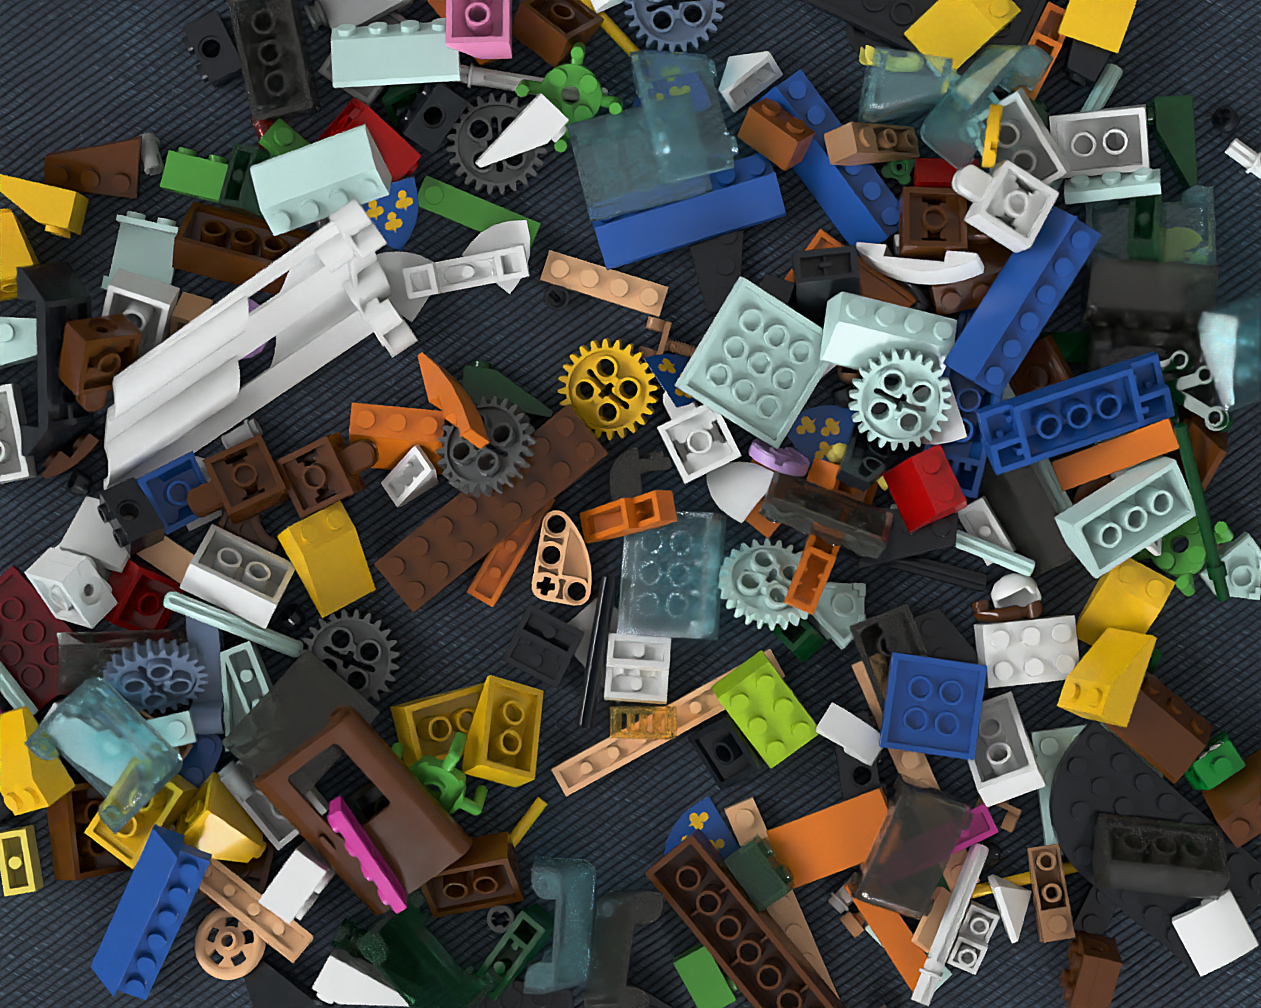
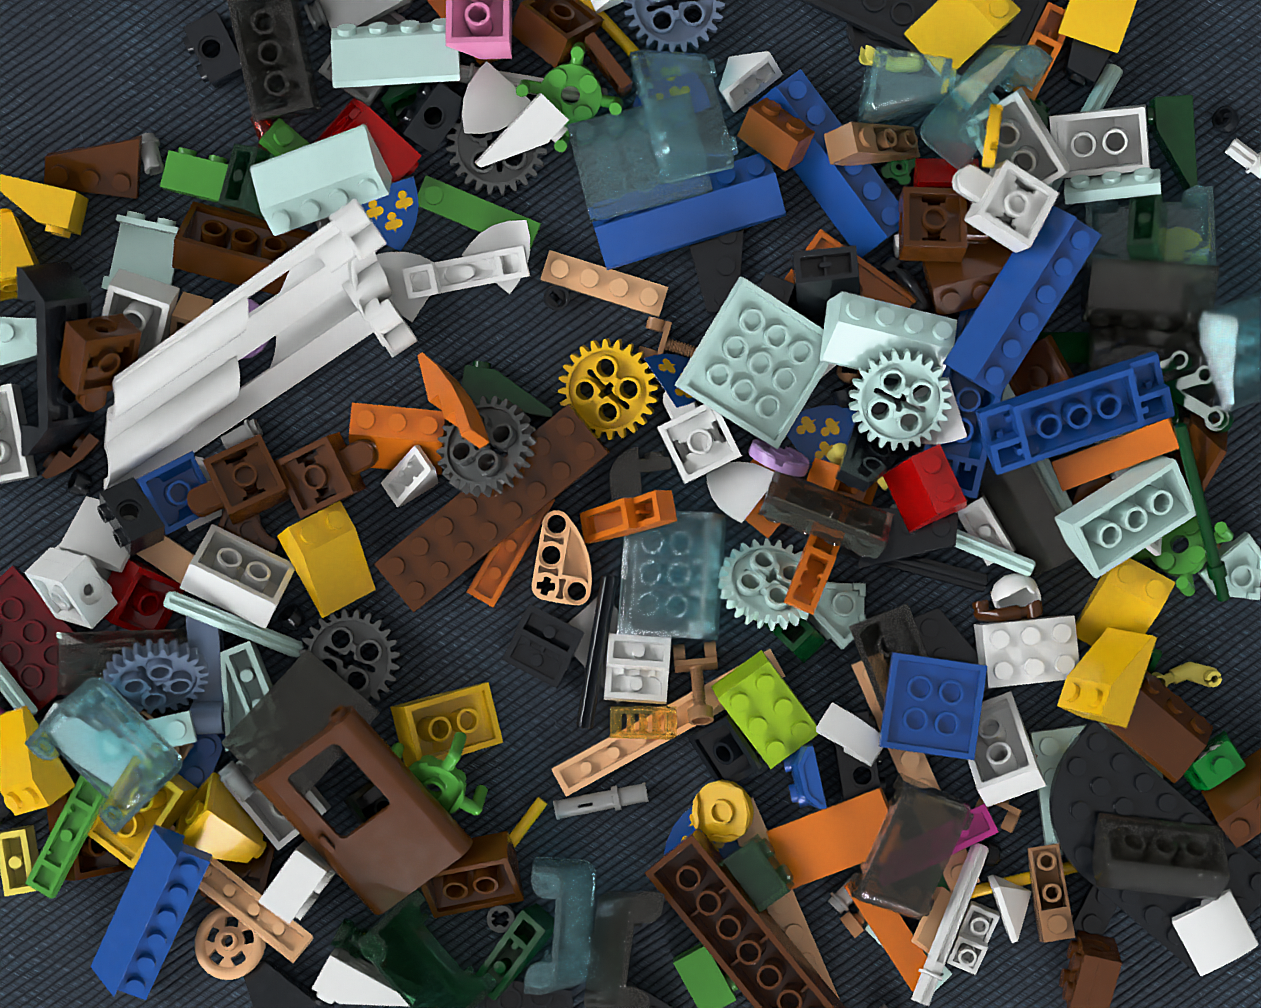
(66, 839): none -> bright green plate
(373, 864): dark pink plate -> none
(490, 102): none -> white sticker
(504, 733): yellow slope -> none
(601, 801): none -> light grey pin
(607, 65): none -> reddish brown tile
(700, 712): none -> medium nougat bar
(723, 811): none -> yellow tile
(807, 783): none -> blue slope
(955, 268): white slope -> none
(1192, 672): none -> light yellow arm

